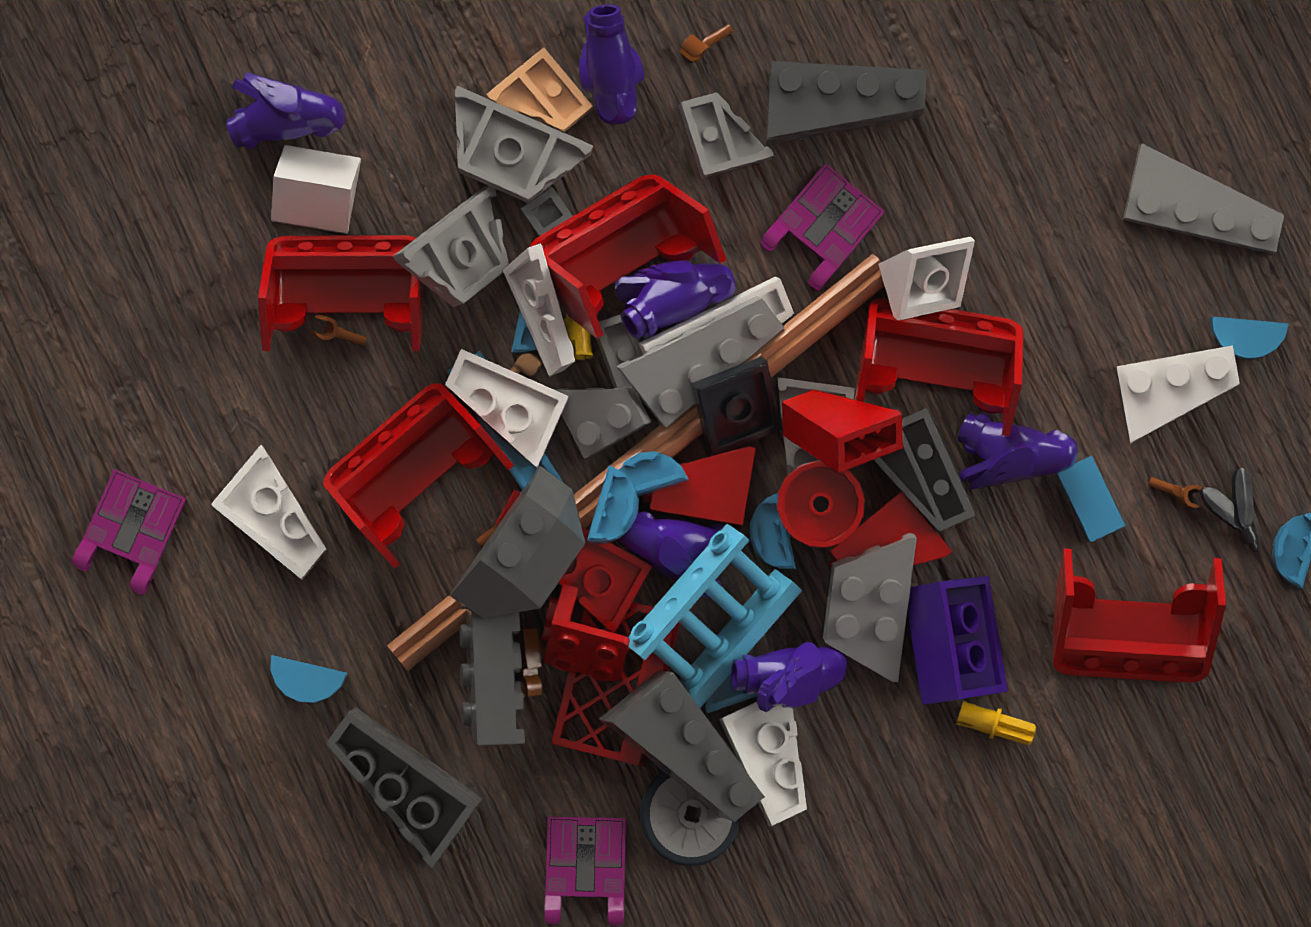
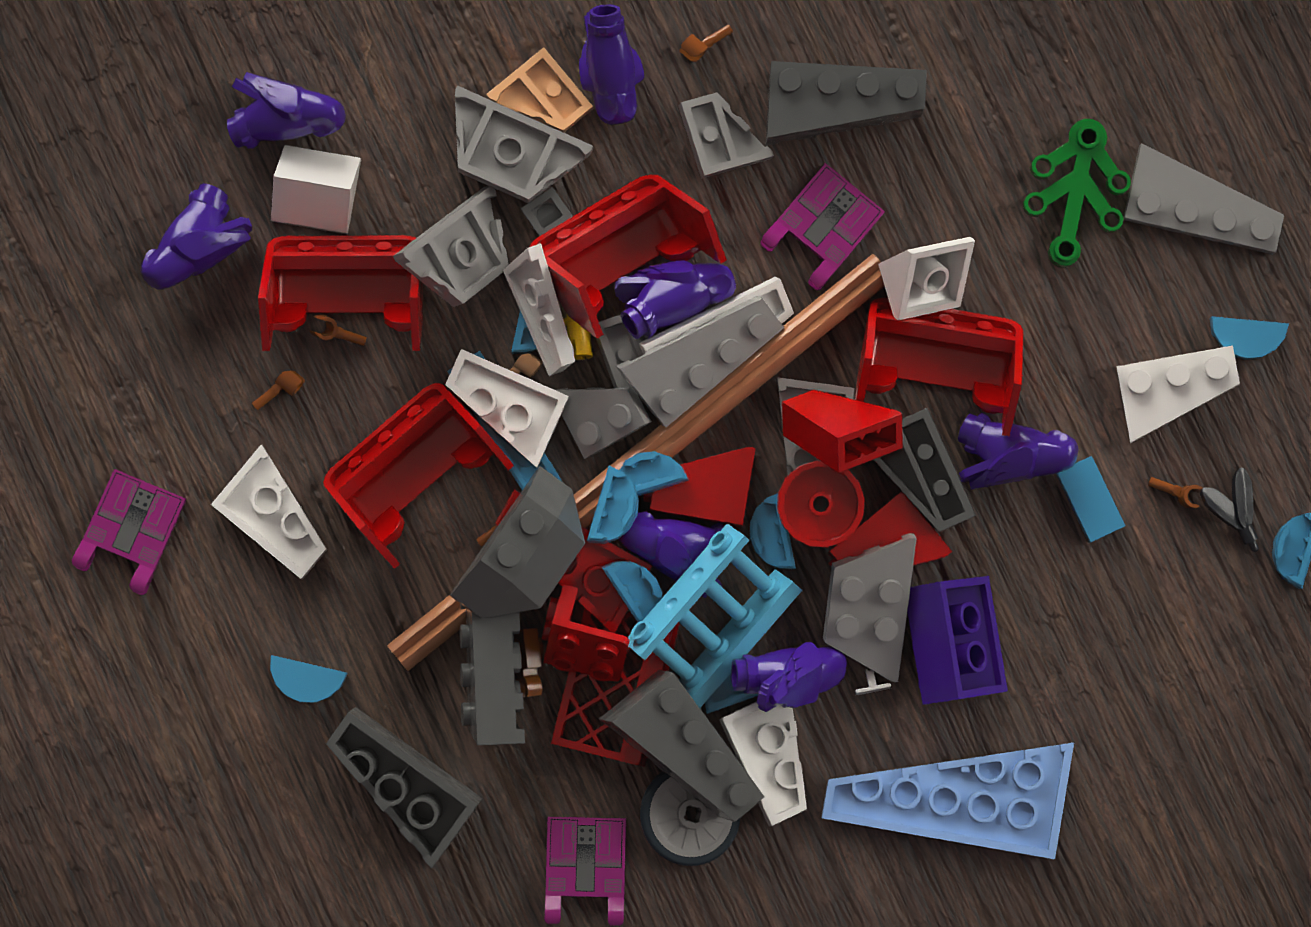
(195, 240): none -> dark purple animal
(287, 381): none -> dark orange hand
(635, 586): none -> dark azure tile
(737, 406): black tile -> none
(872, 686): none -> white piece
(981, 801): none -> light blue wing
(995, 723): yellow axle -> none
(1078, 185): none -> green plant
(1136, 637): red windscreen -> none

